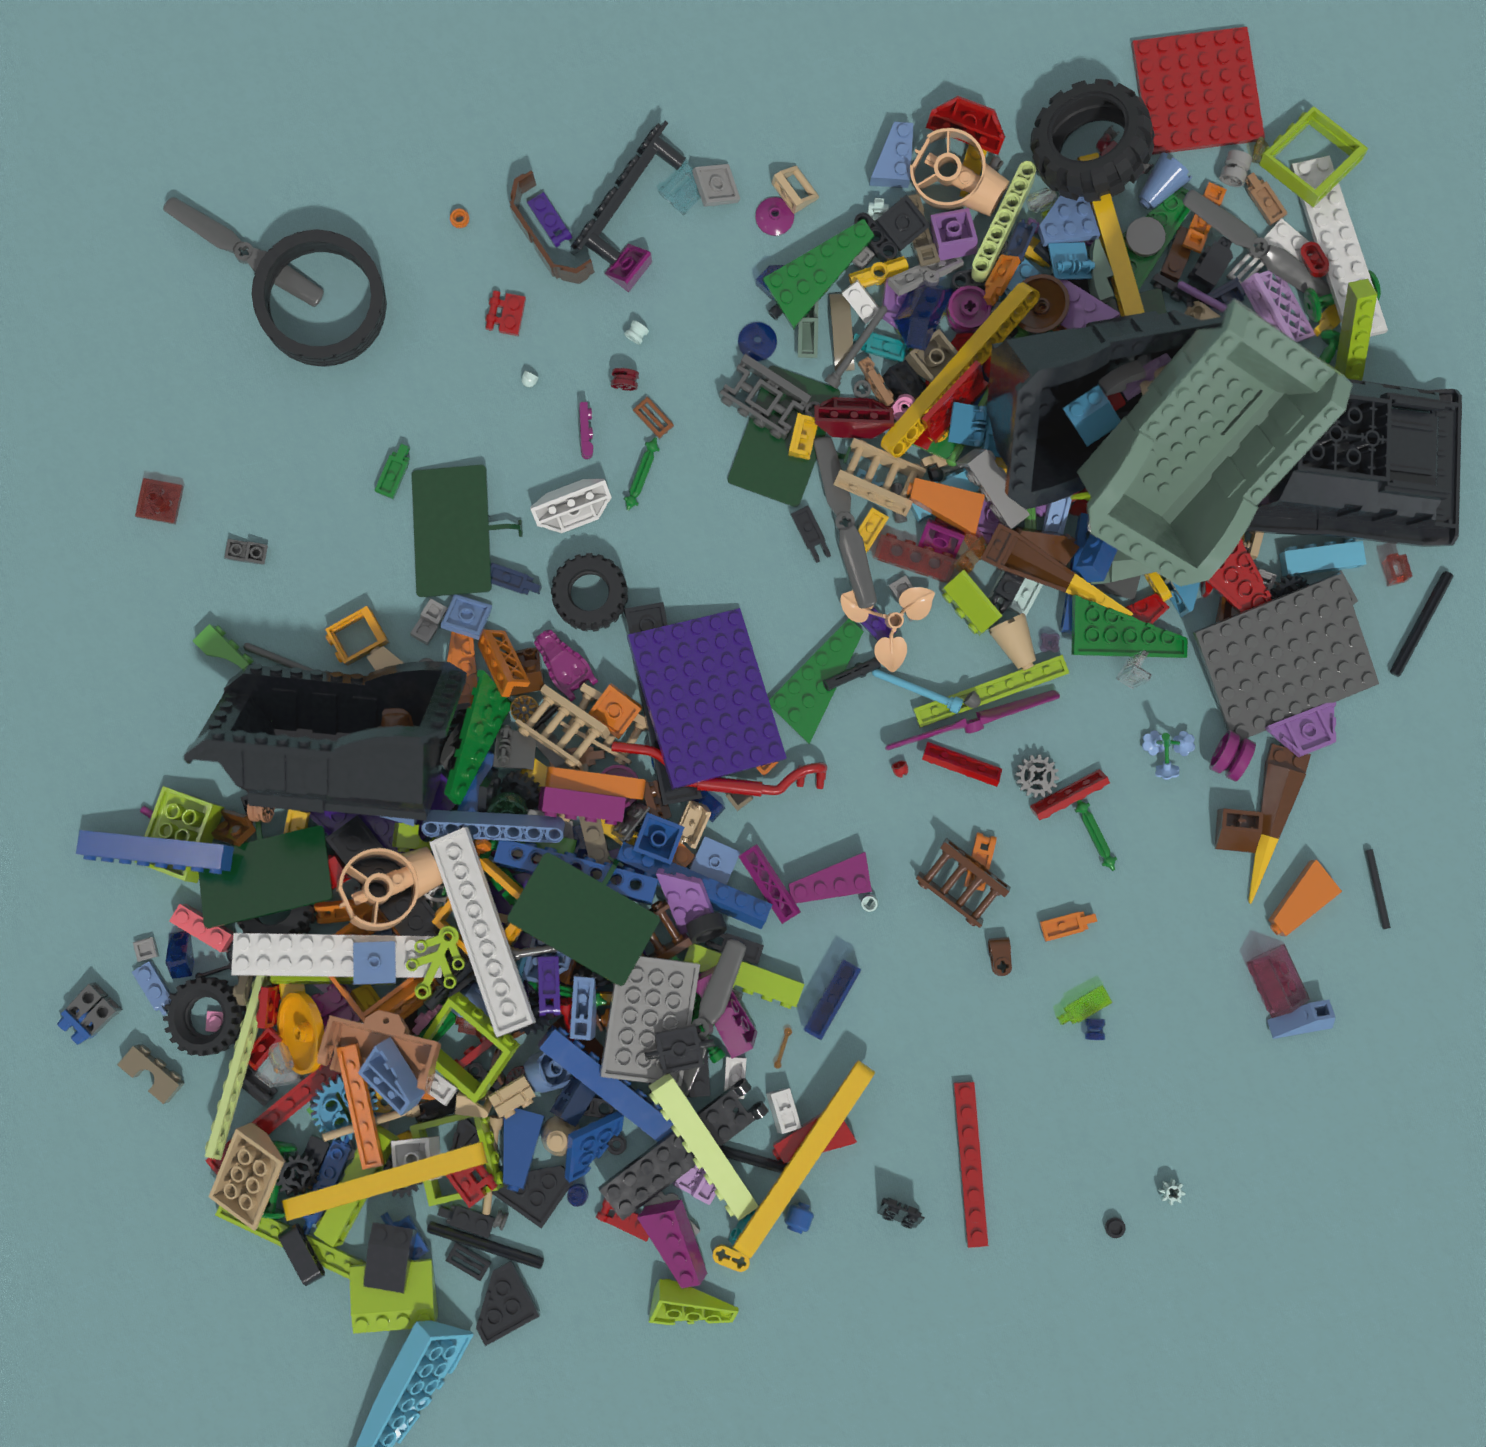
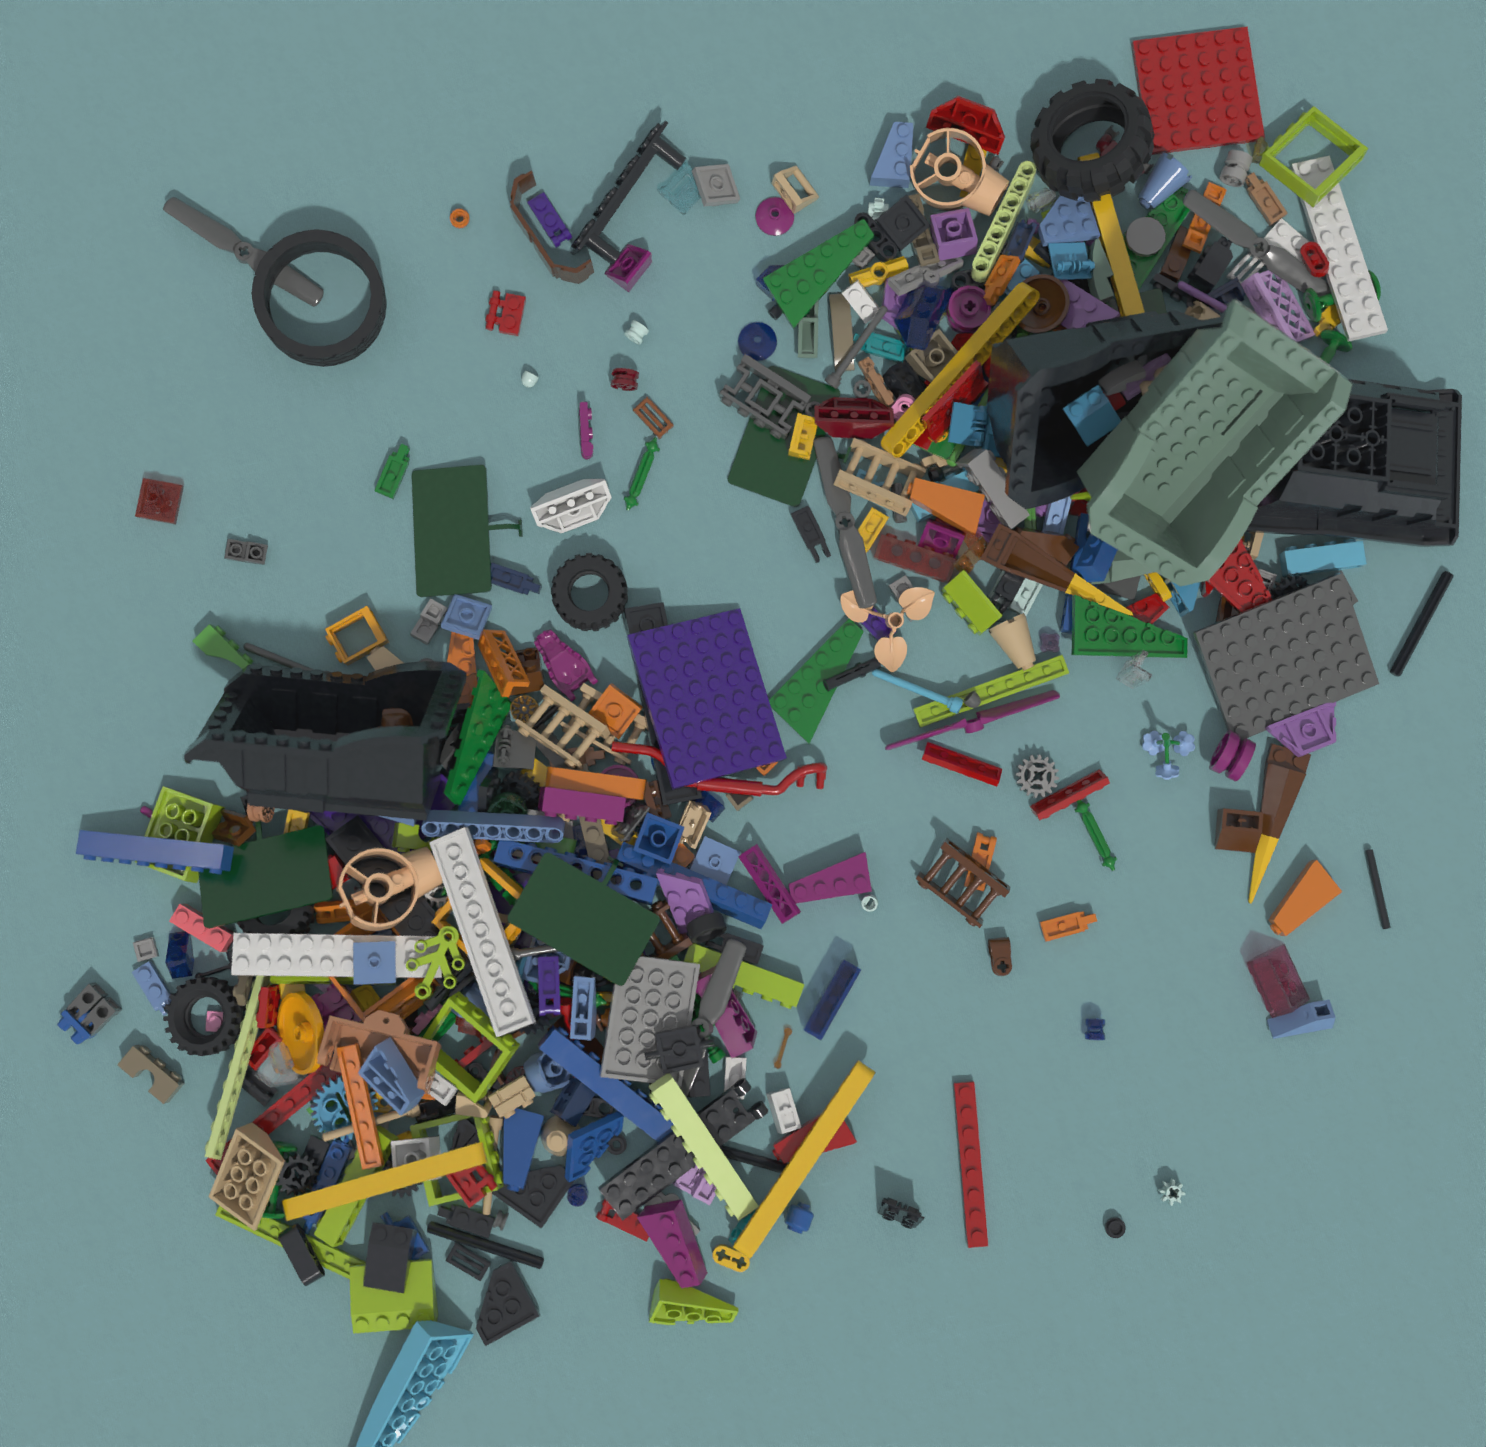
(900, 768): red hinge -> none
(1085, 1006): clear neon green hinge -> none
(1356, 329): lime brick -> none
(1397, 569): clear red window -> none

